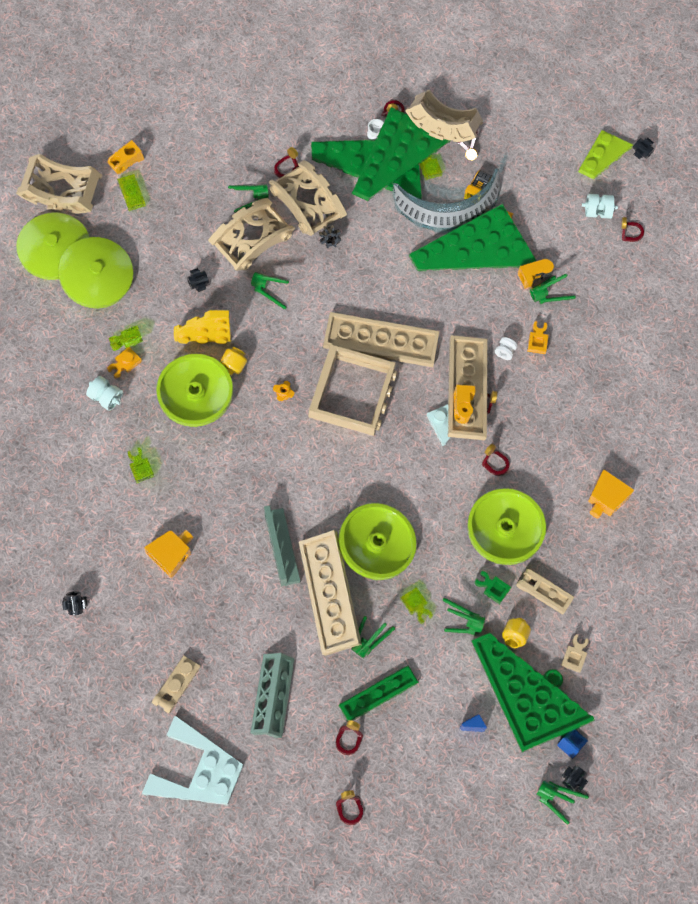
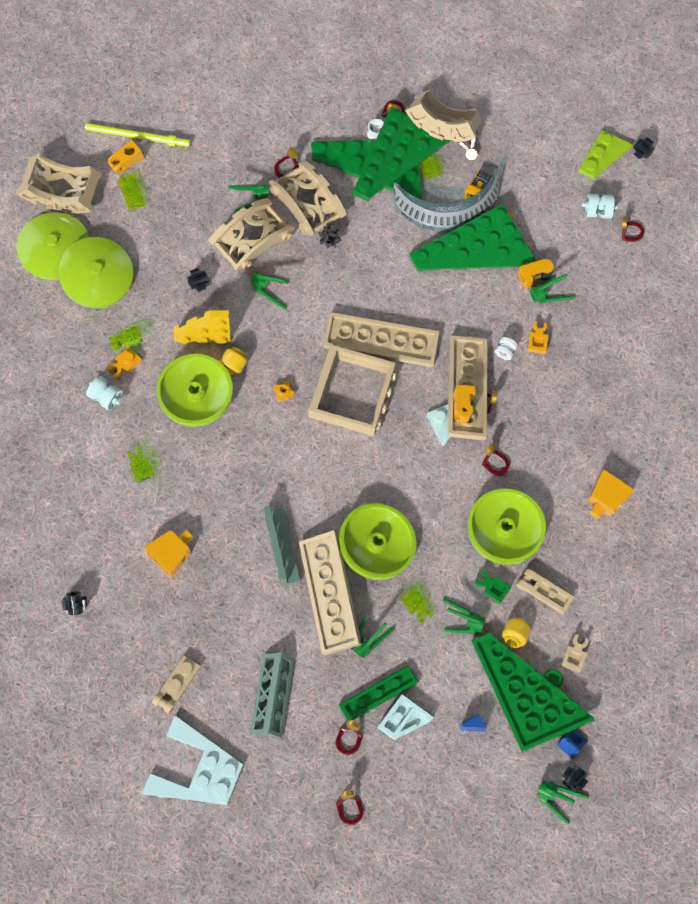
(171, 140): none -> neon yellow bar
(404, 718): none -> light aqua wing

